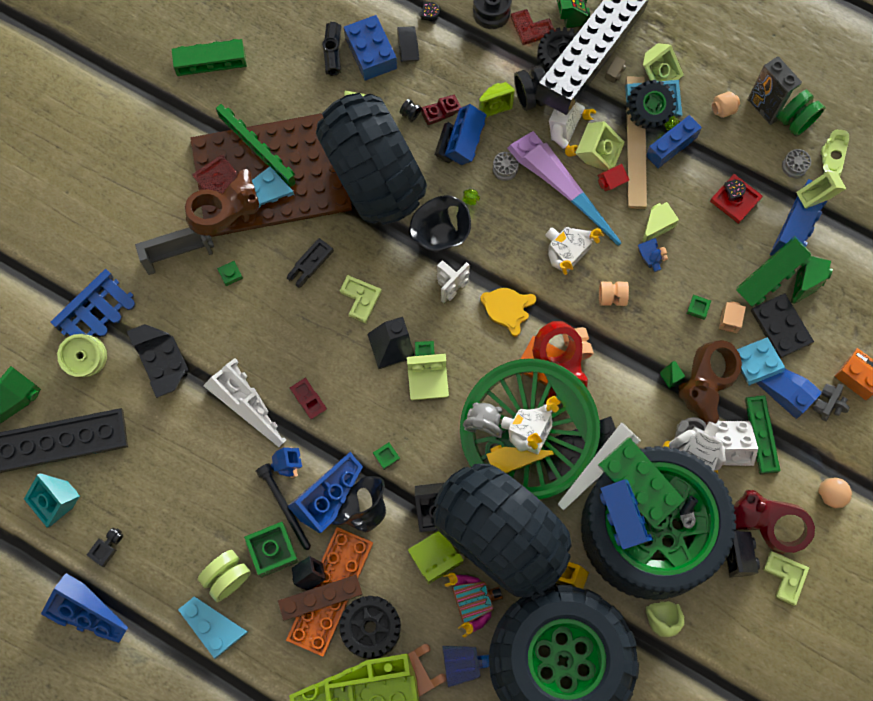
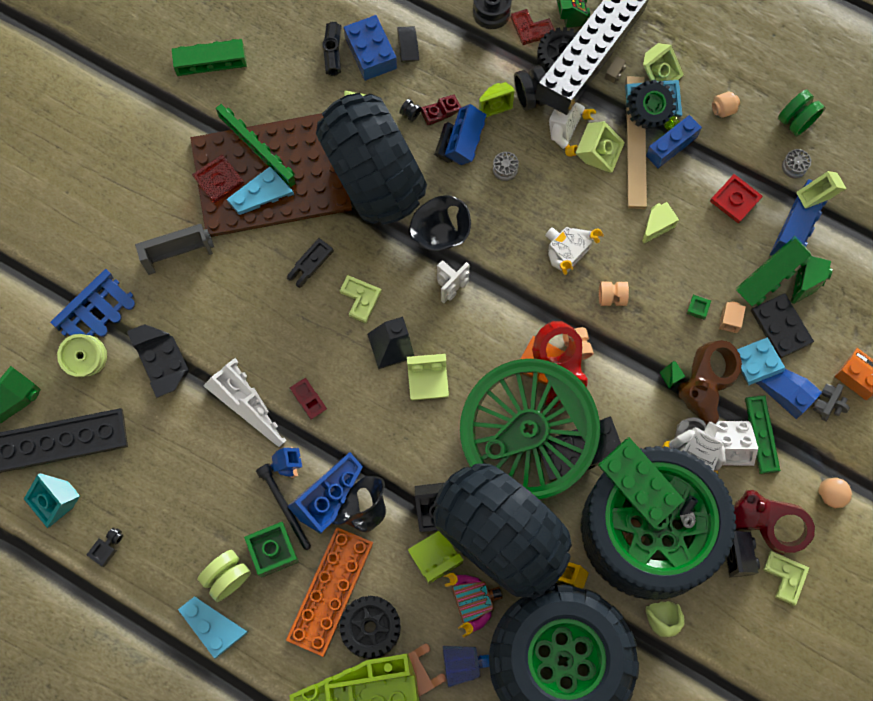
(78, 606): blue wedge -> none
(230, 273): green plate -> none
(235, 201): reddish brown animal -> none
(308, 573): black brick -> none
(320, 597): reddish brown plate -> none
(386, 456): green plate -> none
(424, 348): green plate -> none
(430, 11): black tile -> none
(470, 196): clear neon green plate -> none
(484, 418): light grey helmet -> none
(507, 308): yellow tile -> none
(511, 458): yellow slope -> none
(531, 426): white torso -> none
(543, 162): lavender plate -> none
(592, 471): white wedge -> none
(612, 177): red brick -> none
(624, 514): blue wedge -> none
(652, 255): blue piece -> none
(735, 189): black tile -> none
(773, 89): panel -> none
(837, 142): yellowish green piece -> none

